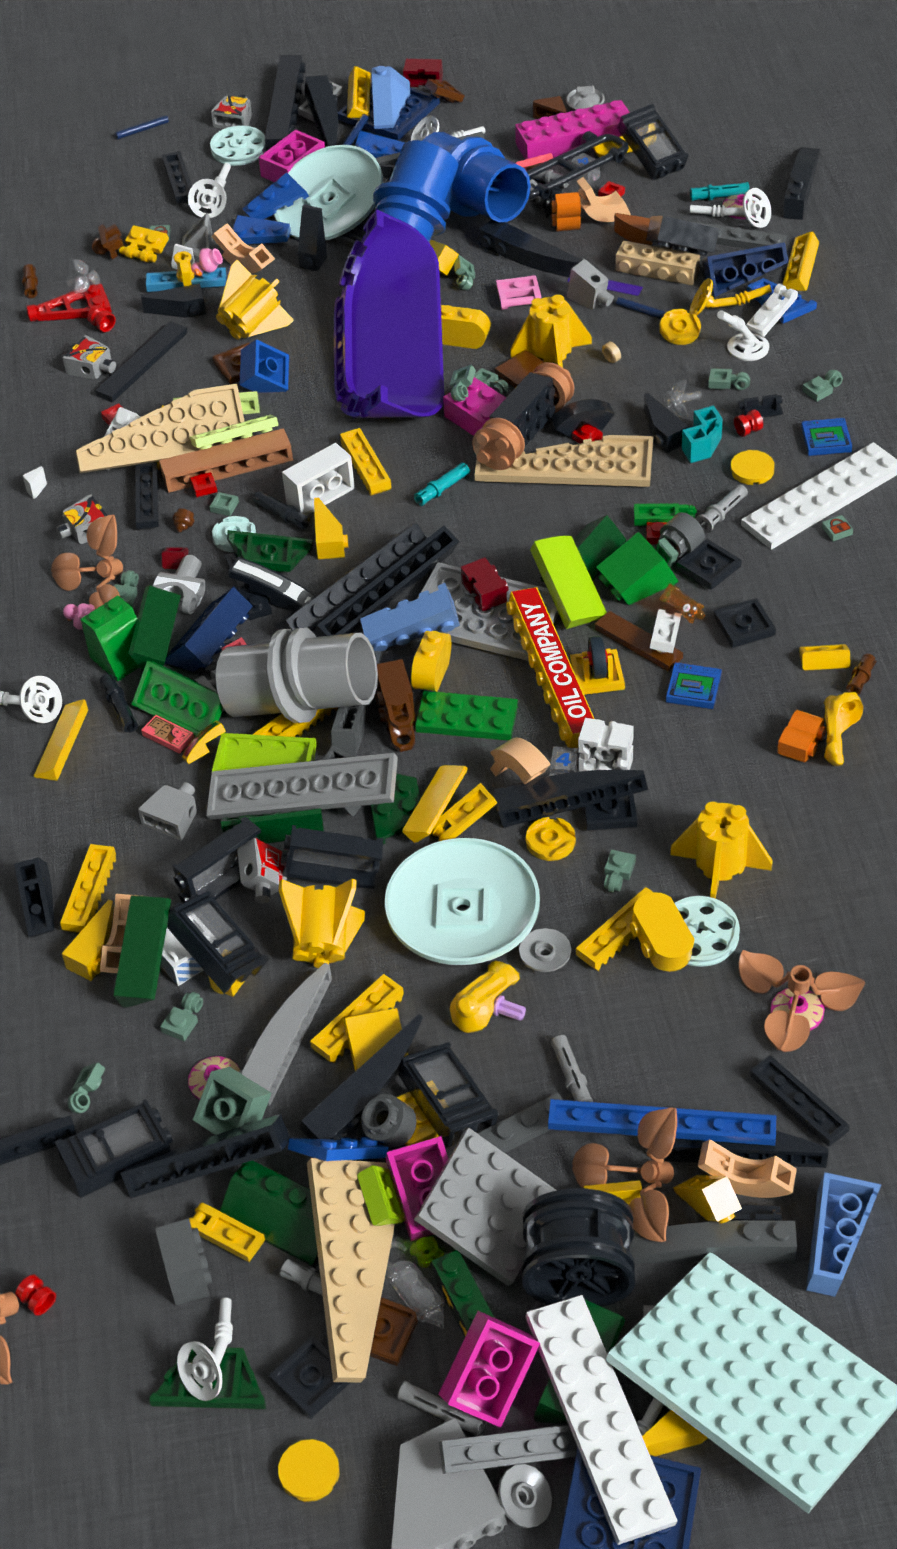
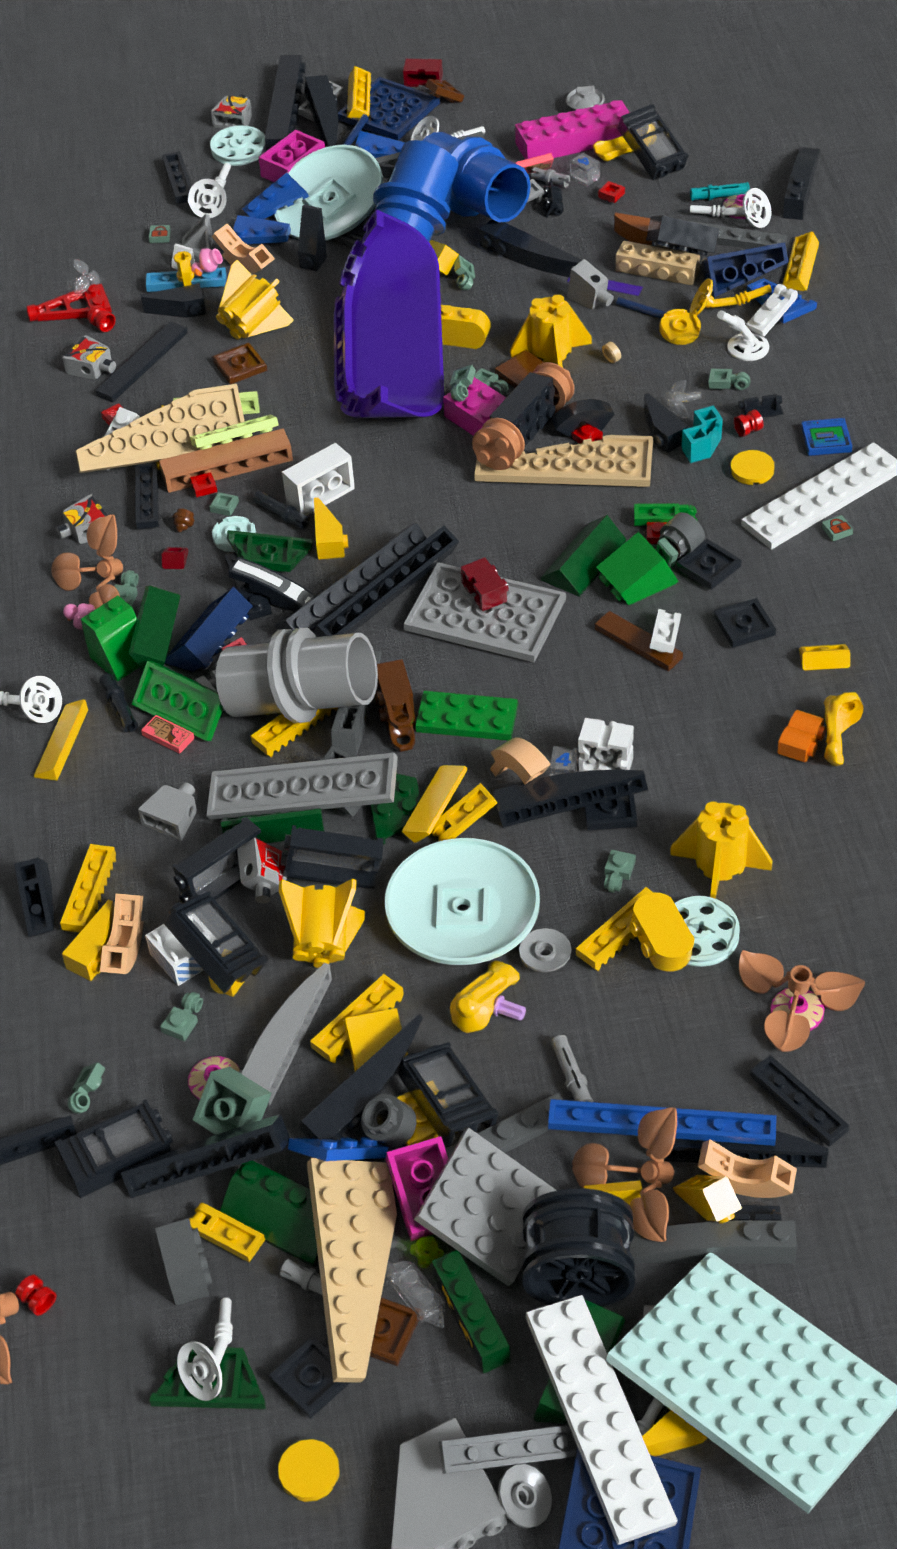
(30, 281): reddish brown pin -> none
(35, 482): white slope -> none
(108, 240): reddish brown hips -> none
(142, 127): dark blue bar -> none
(142, 950): dark green slope -> none
(145, 239): yellow plate -> none
(184, 583): light grey connector -> none
(197, 747): yellow slope -> none
(249, 751): lime slope -> none
(264, 368): blue slope -> none
(365, 461): yellow gear -> none
(380, 1196): lime slope -> none
(389, 96): medium blue wedge -> none
(411, 619): medium blue wedge -> none
(411, 1395): light grey pin -> none
(431, 661): yellow brick -> none
(436, 487): teal pin -> none
(489, 1369): dark pink brick -> none
(516, 288): bright pink plate -> none
(548, 107): reddish brown slope -> none
(550, 663): brick -> none
(550, 838): yellow tile -> none
(567, 211): orange brick -> none
(567, 580): lime slope -> none
(589, 141): black bar -> none
(598, 668): yellow plate -> none
(600, 208): light nougat arch -> none
(683, 603): clear orange animal -> none
(693, 685): blue tile -> none
(716, 512): light grey pin -> none
(820, 388): sand green plate -> none
(838, 1225): medium blue wedge -> none
(861, 674): reddish brown pin -> none

